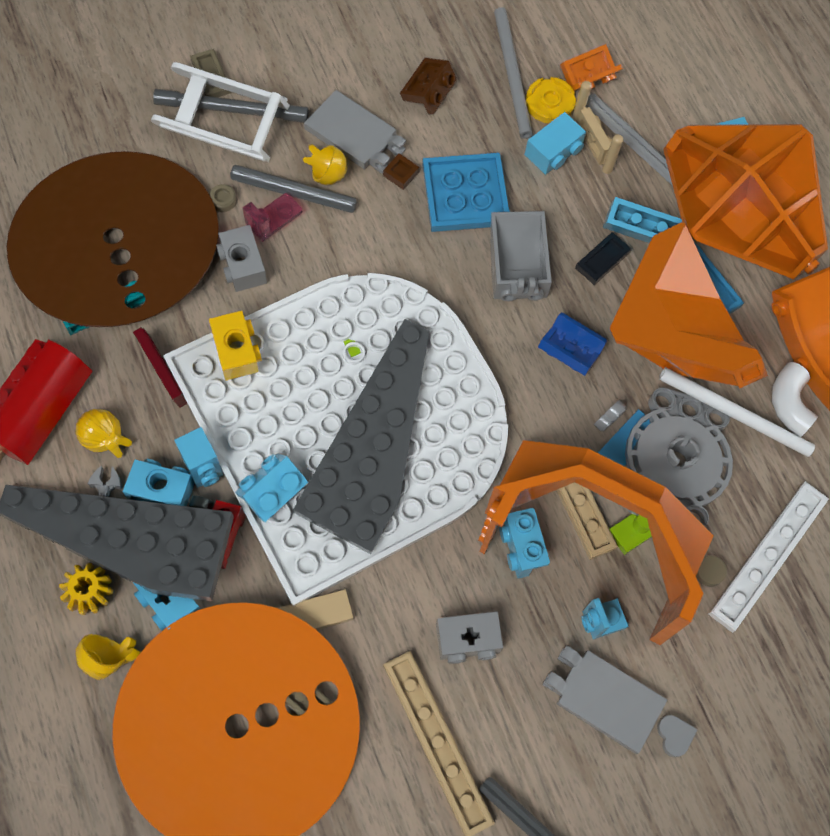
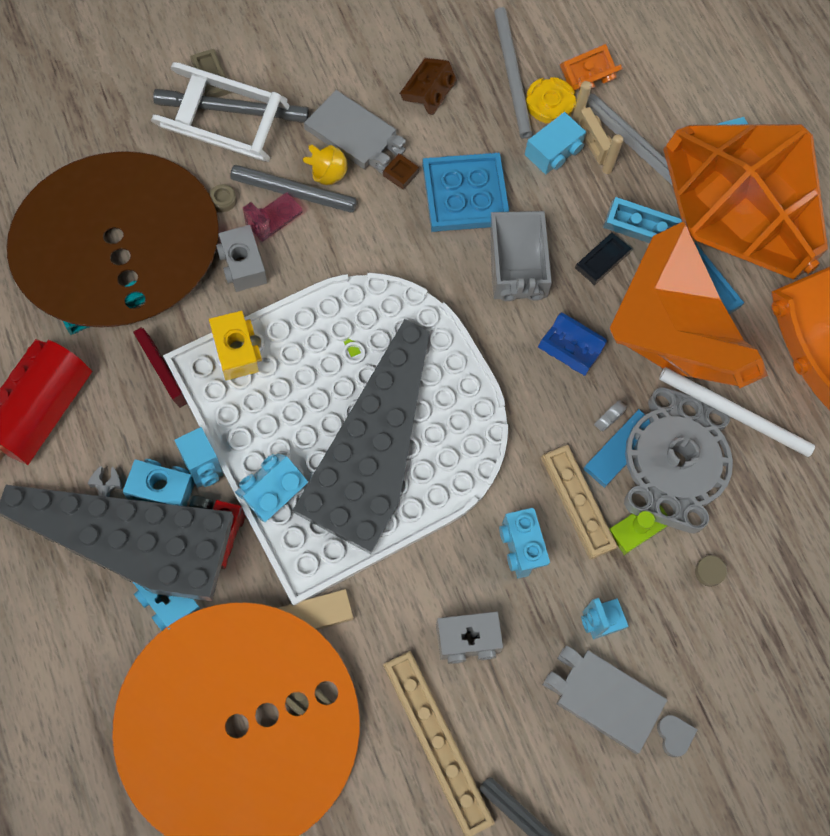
(75, 587): yellow gear -> none
(100, 431): yellow piece -> none
(102, 656): yellow piece -> none
(675, 531): orange panel -> none
(768, 557): white tile -> none
(787, 399): white cylinder -> none

